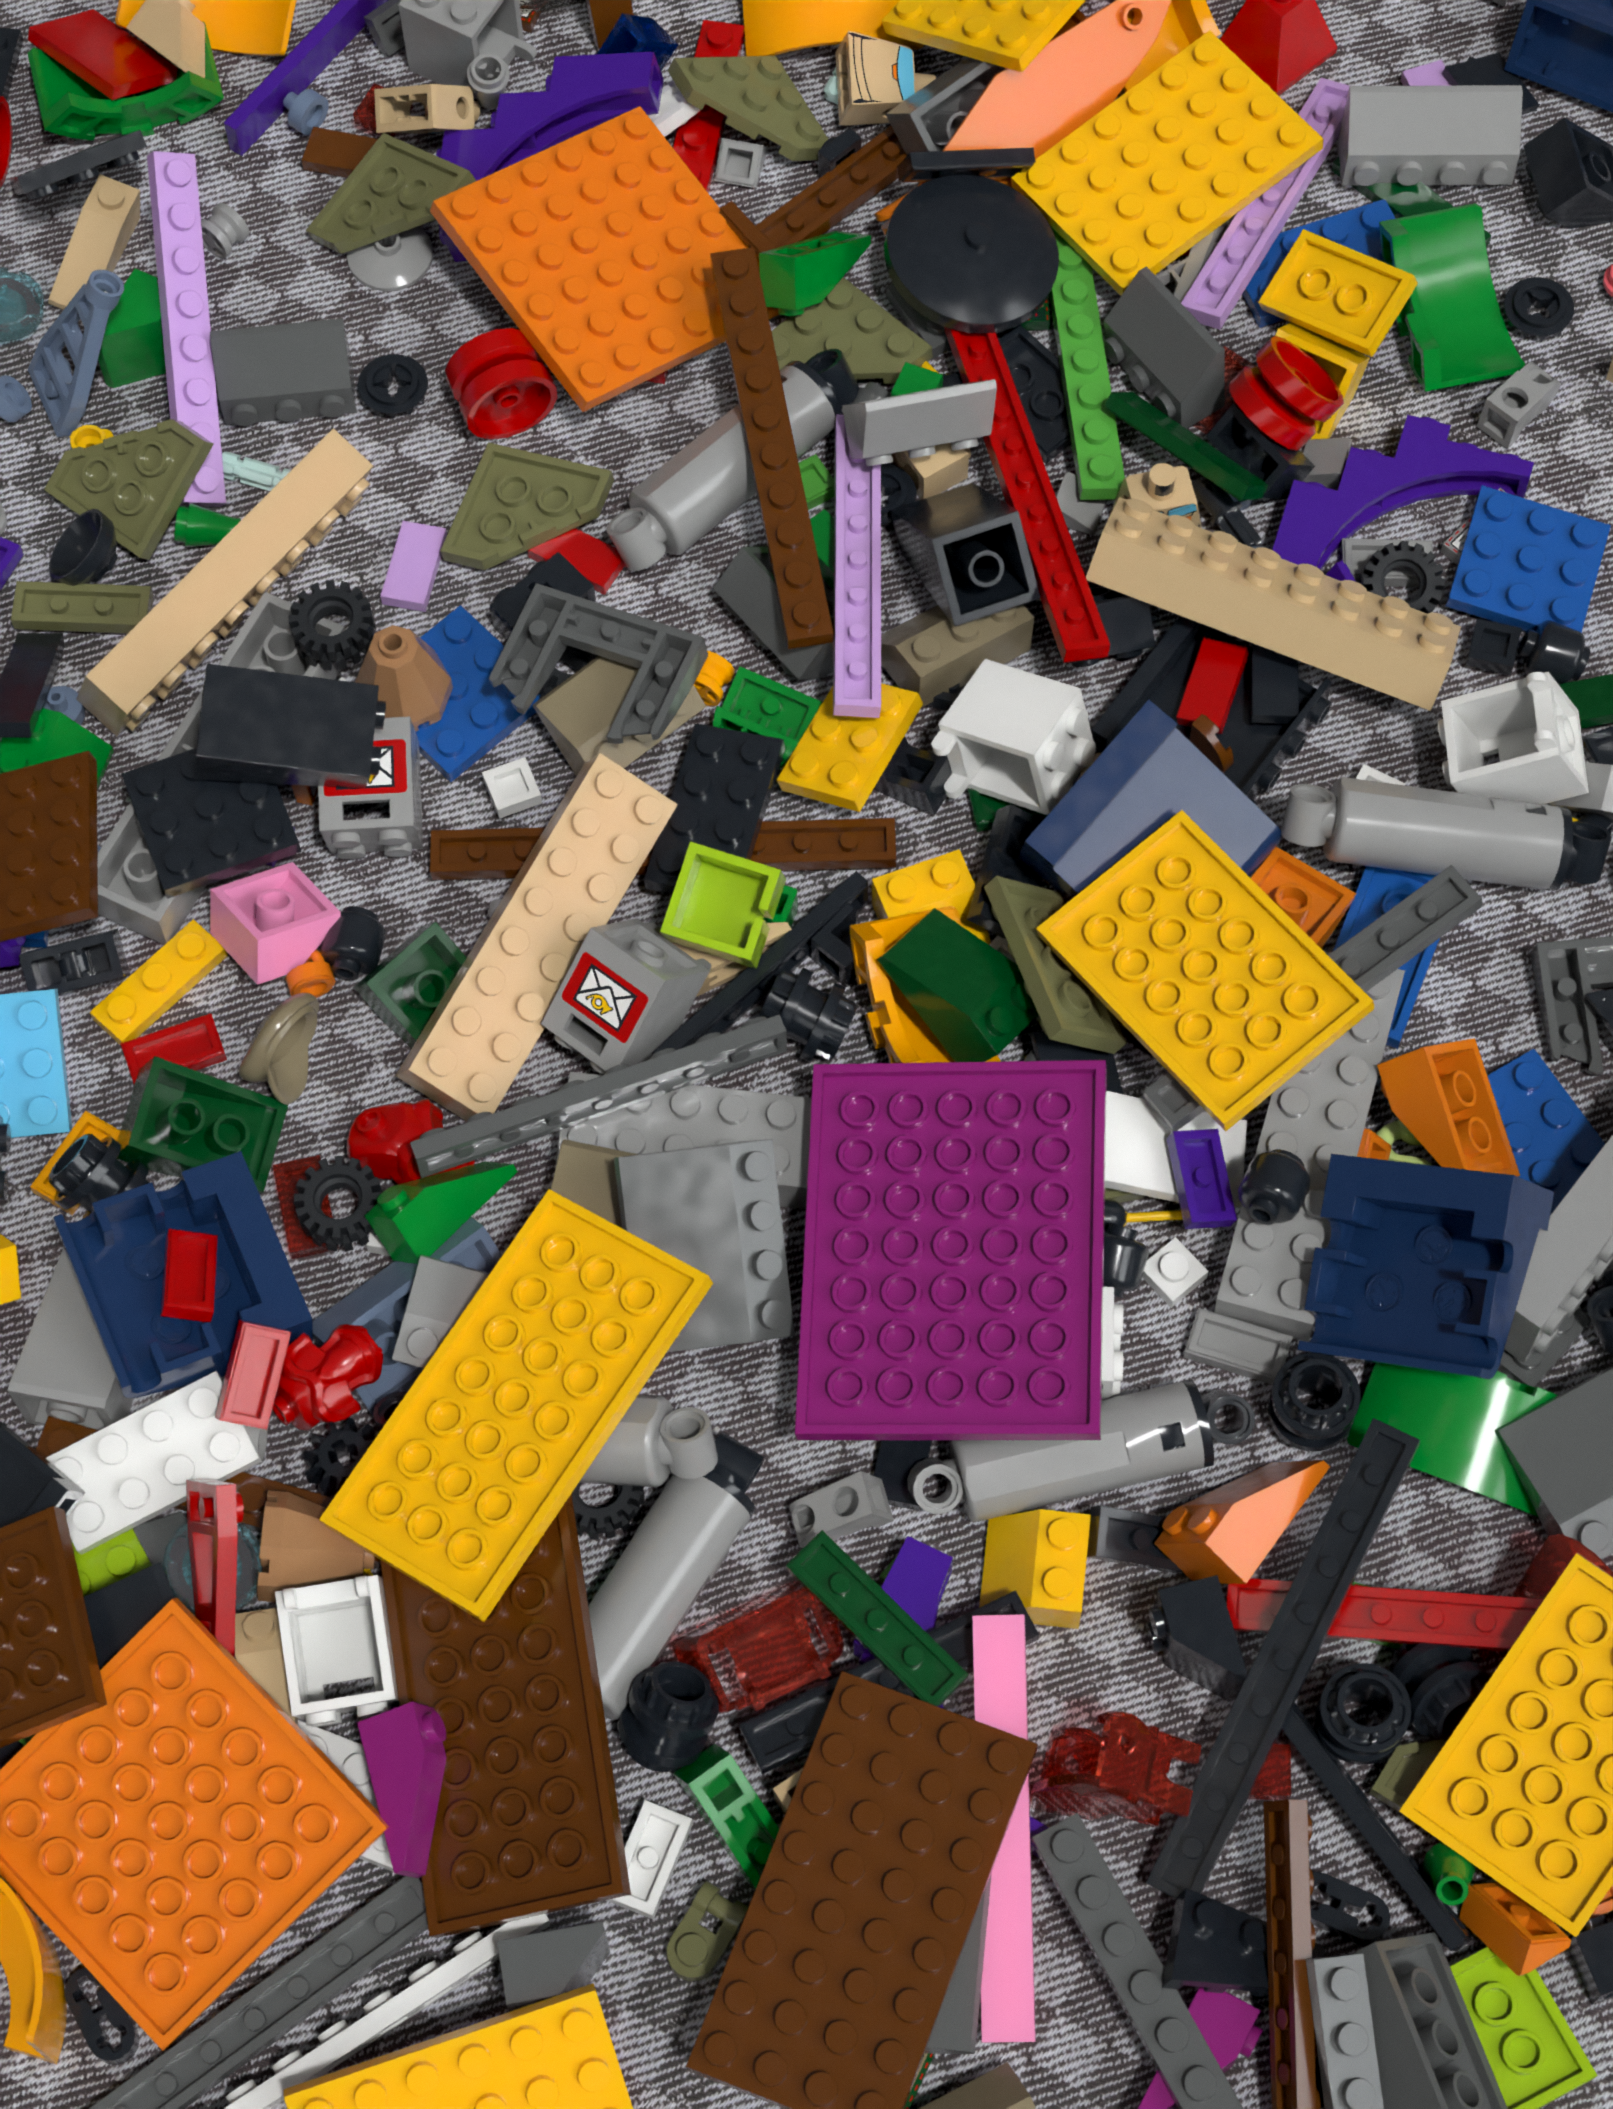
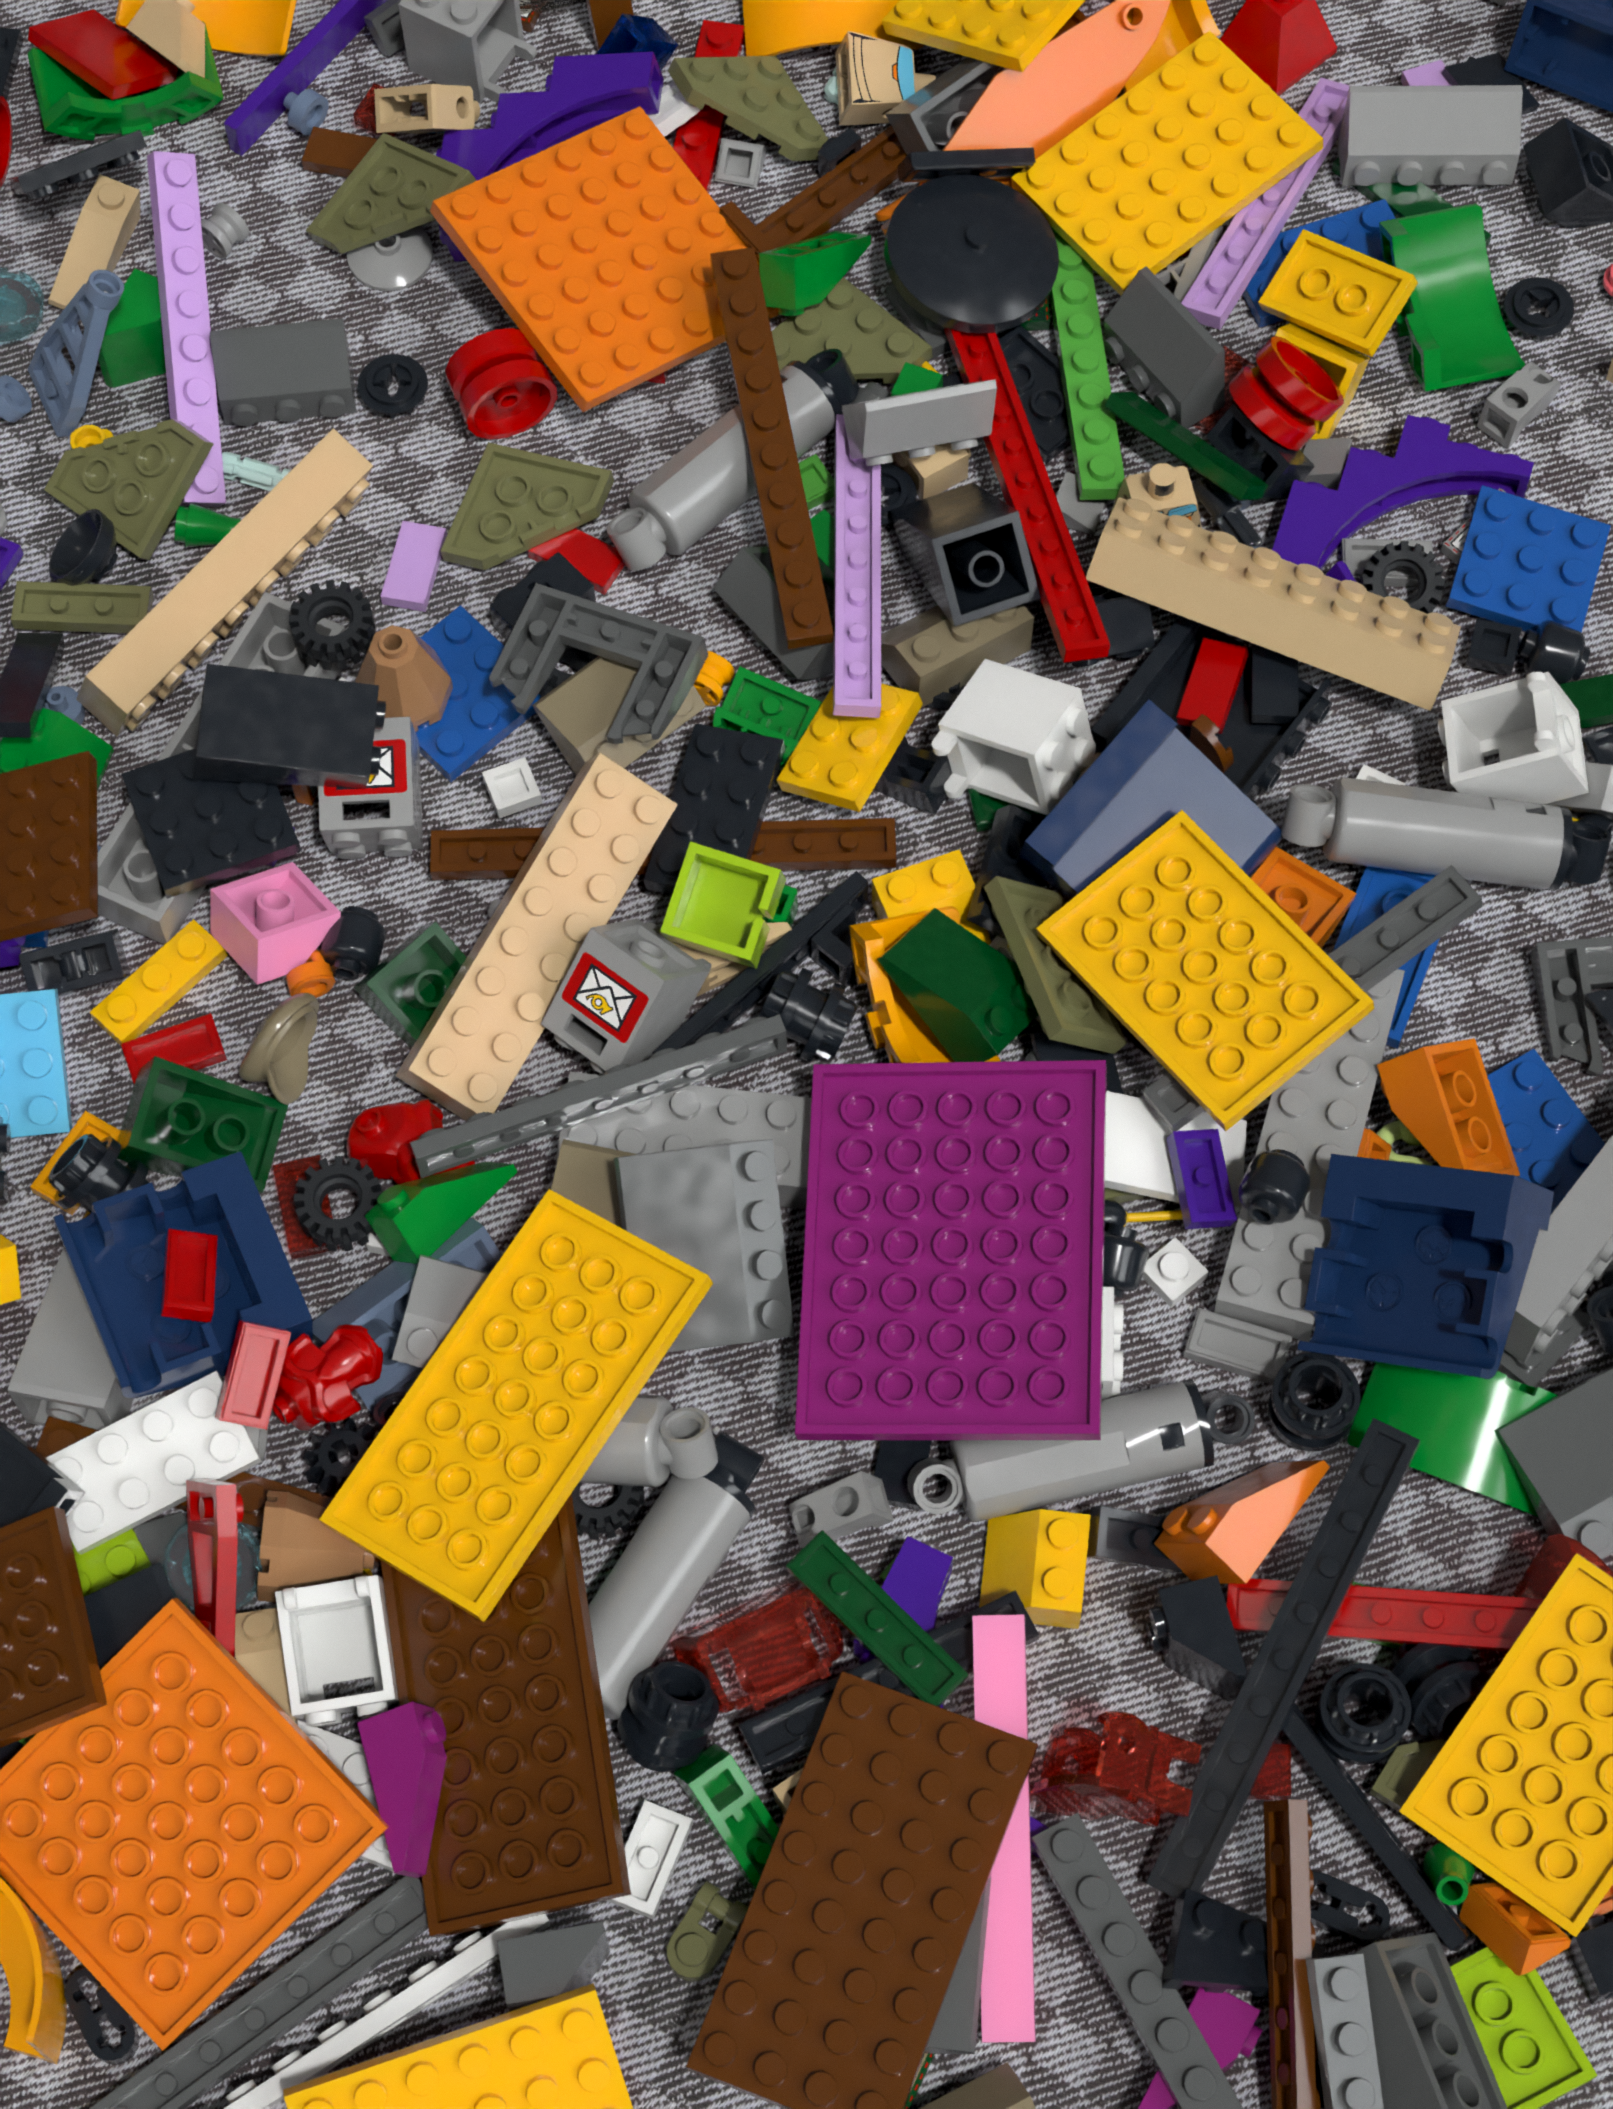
(488, 78): light grey cone -> none

